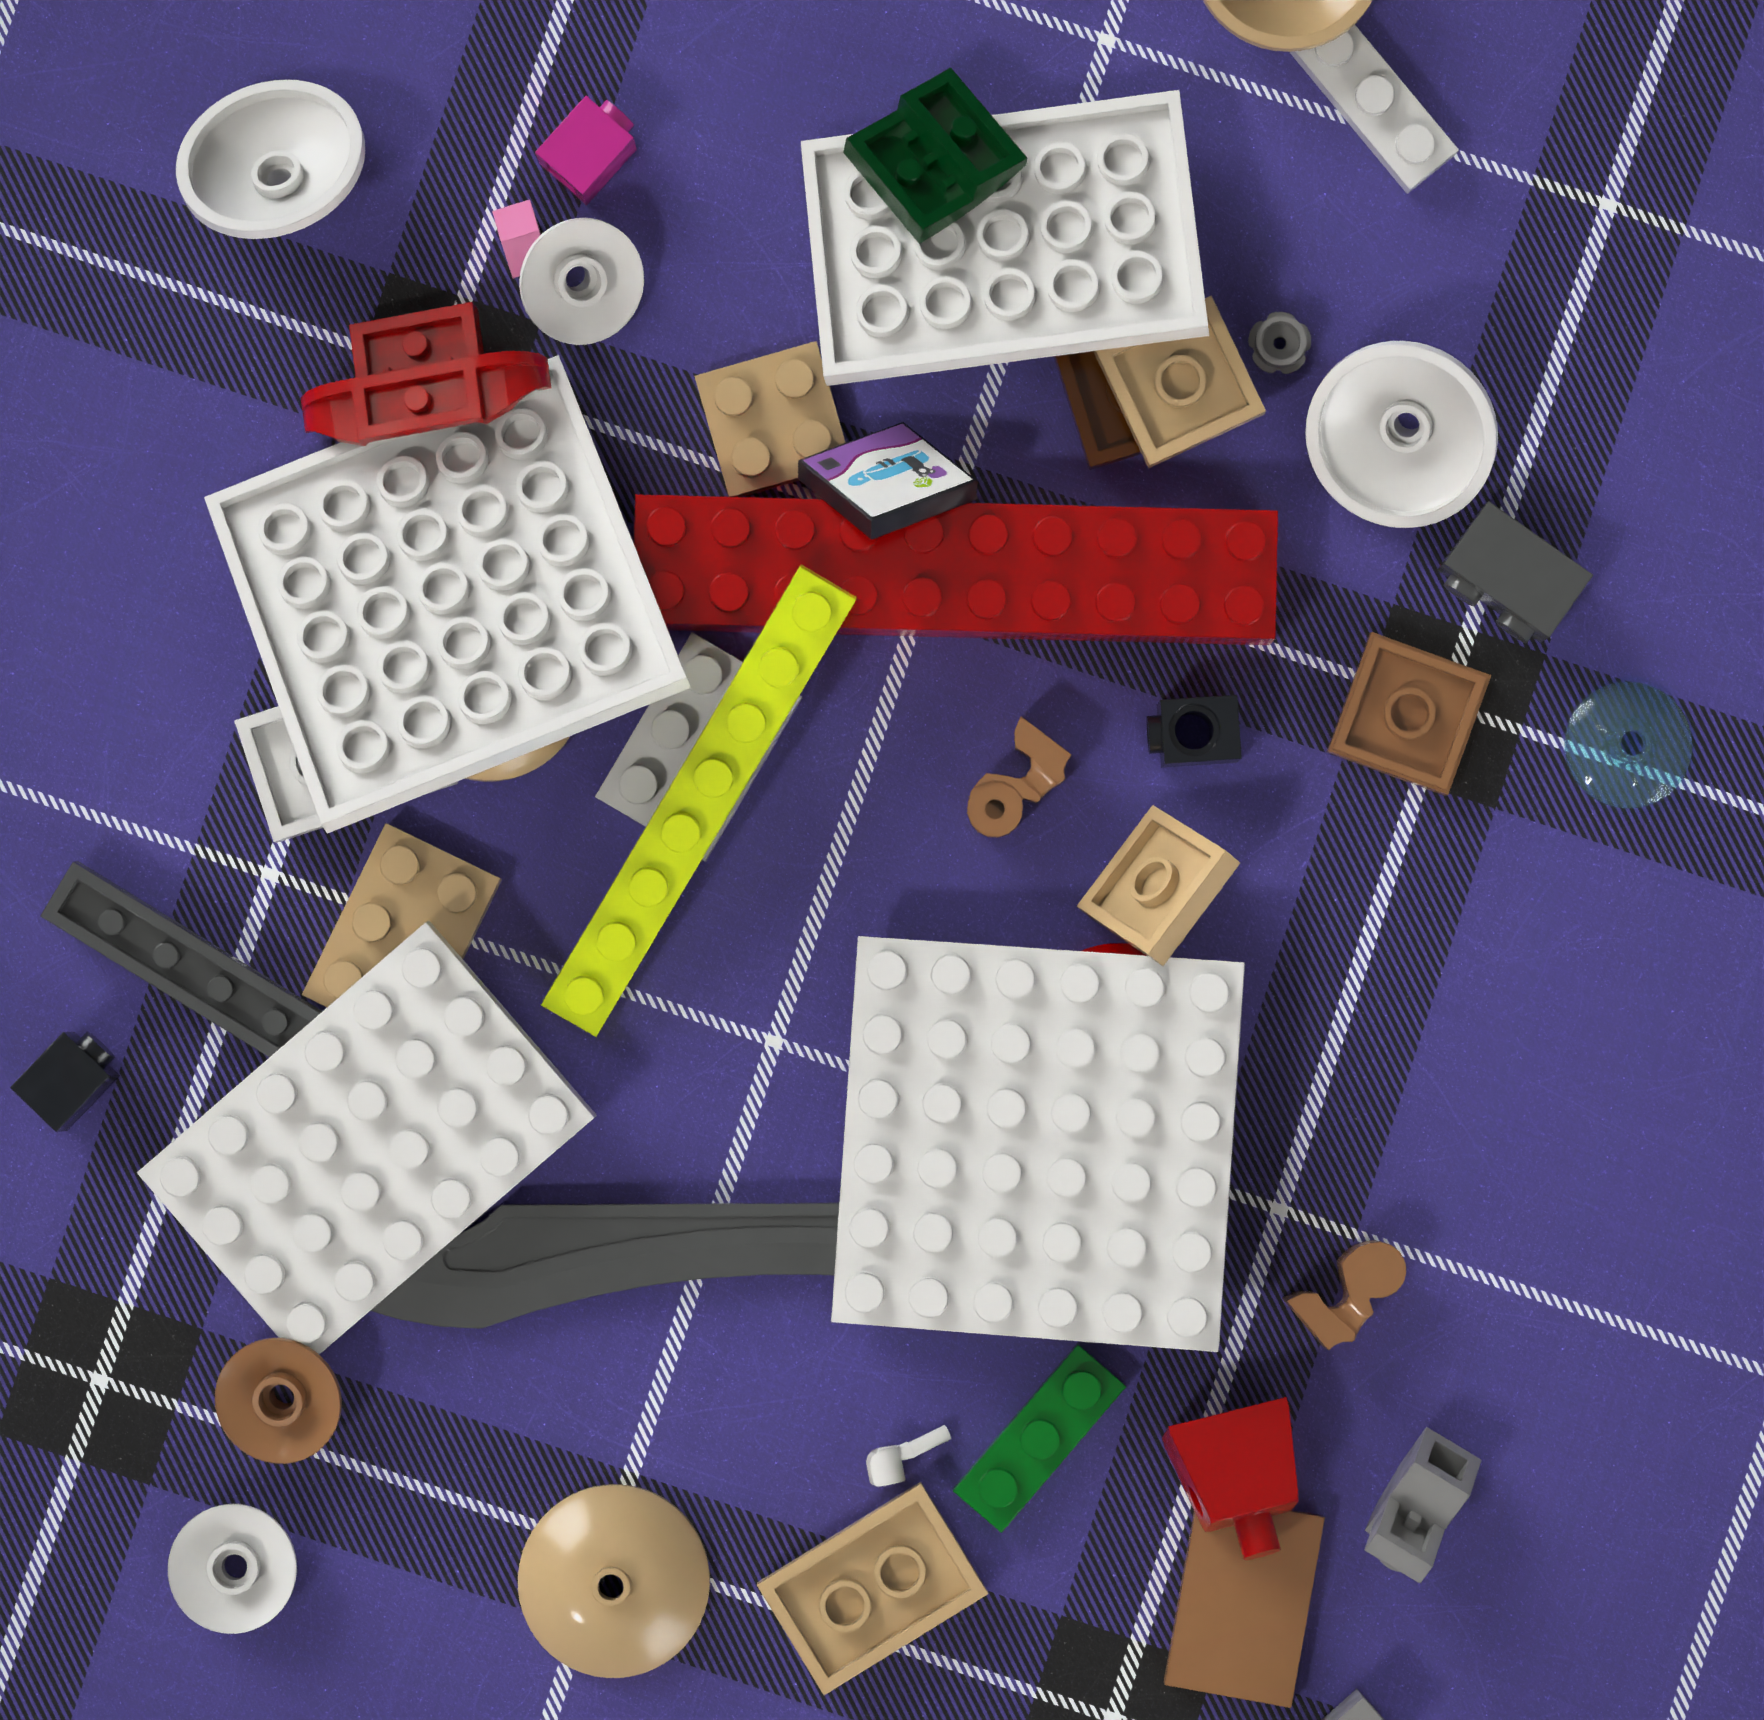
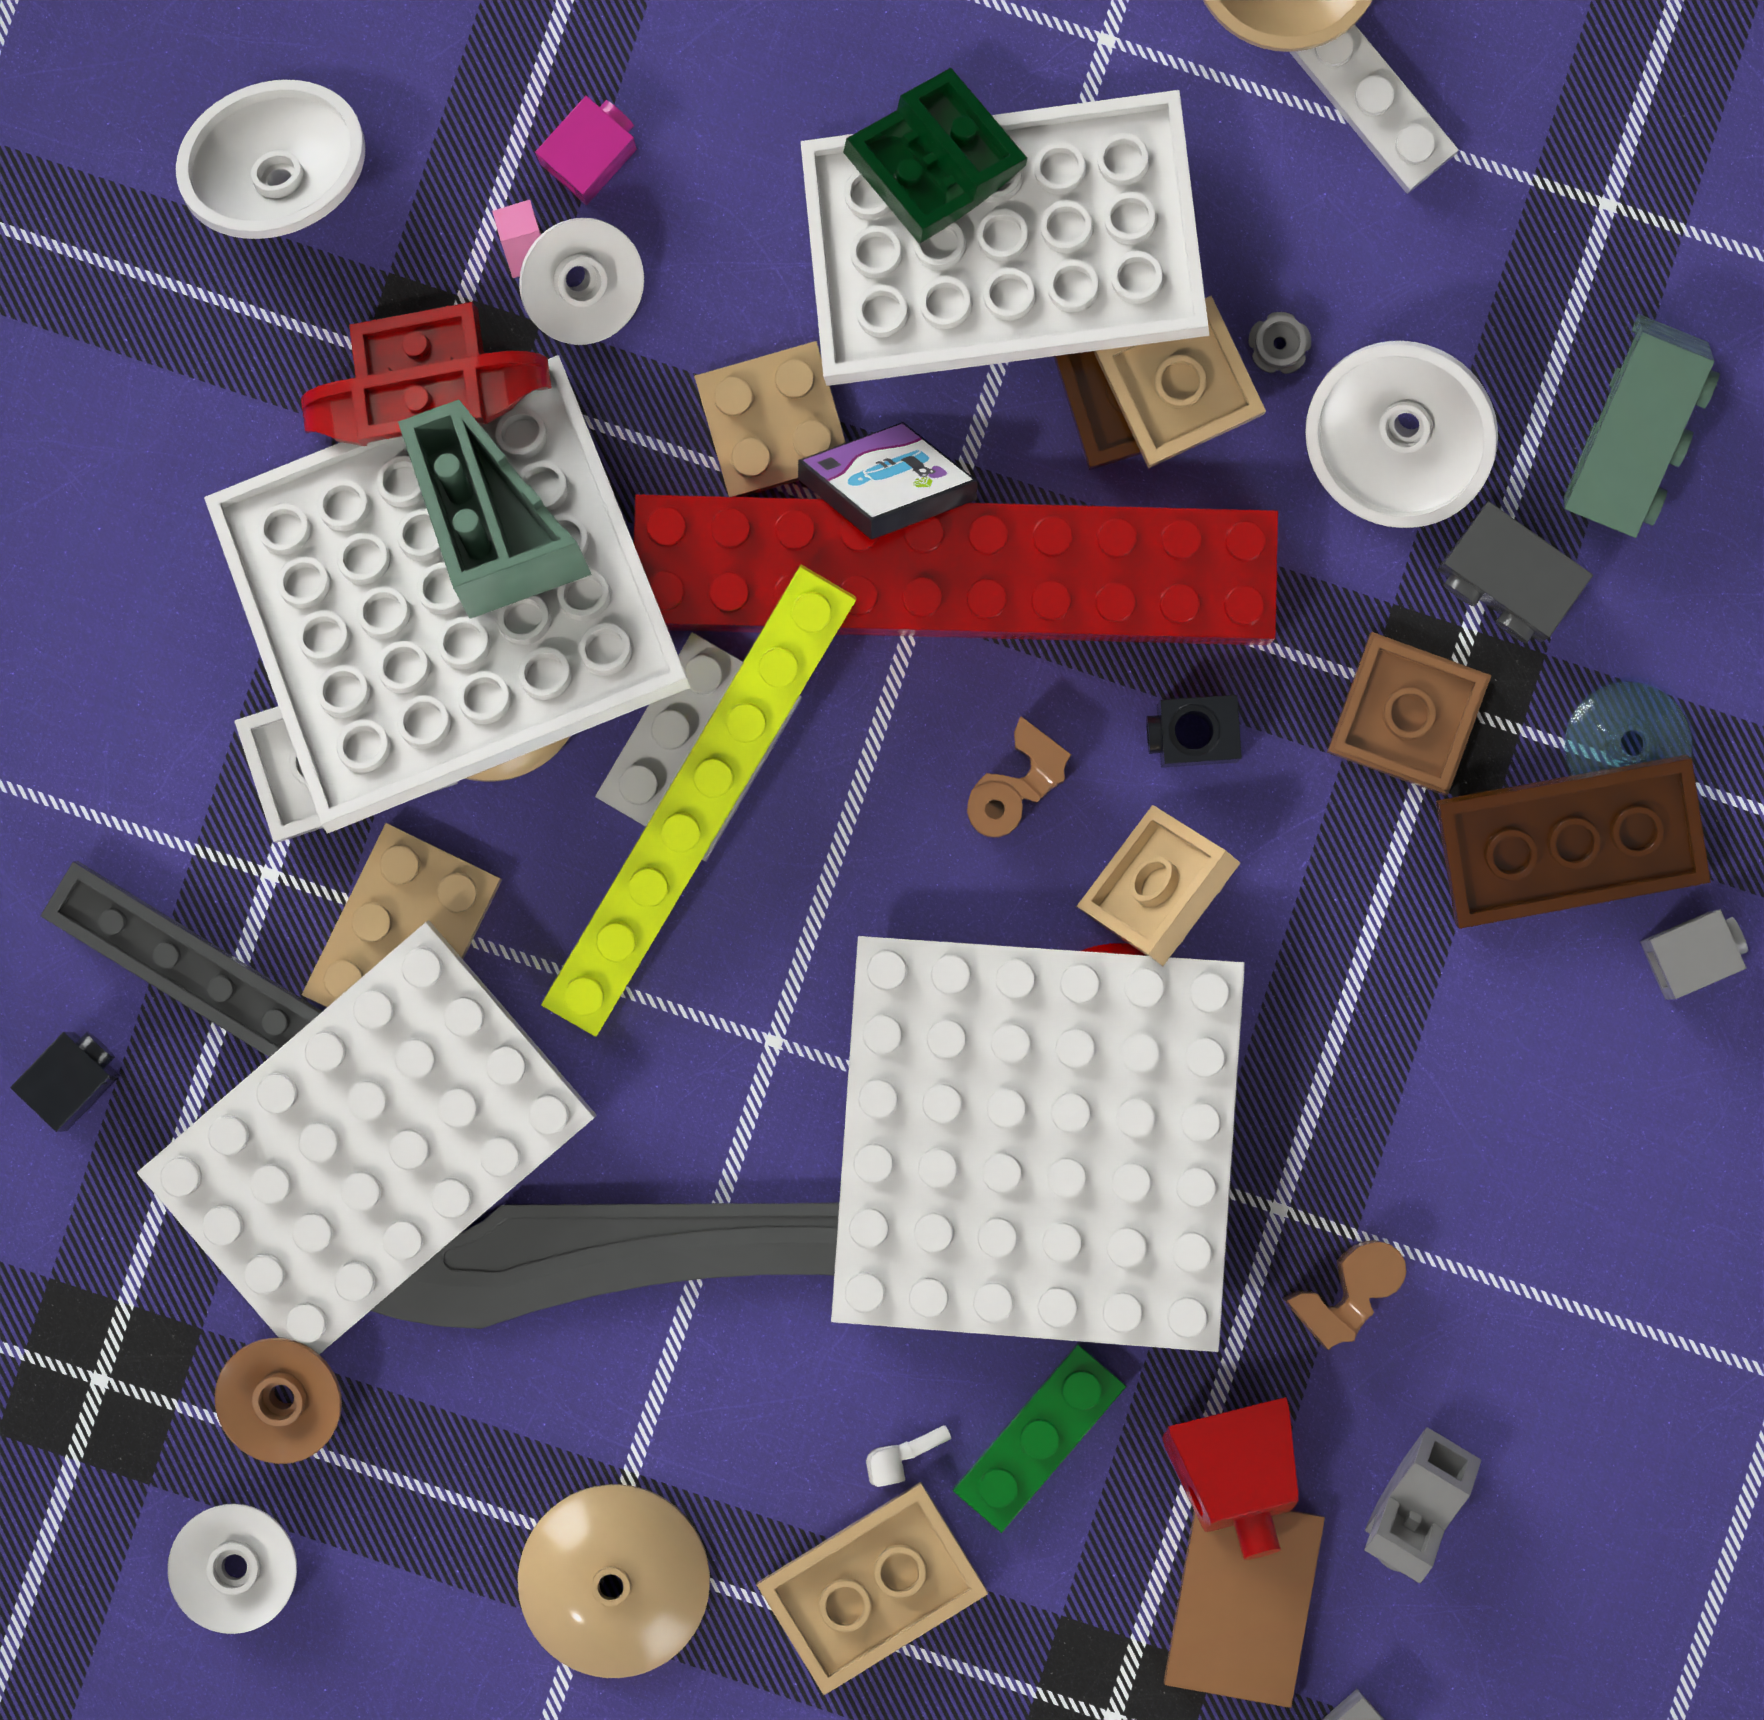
(485, 517): none -> sand green wedge
(1573, 841): none -> reddish brown plate
(1642, 427): none -> sand green wedge
(1695, 953): none -> light grey brick

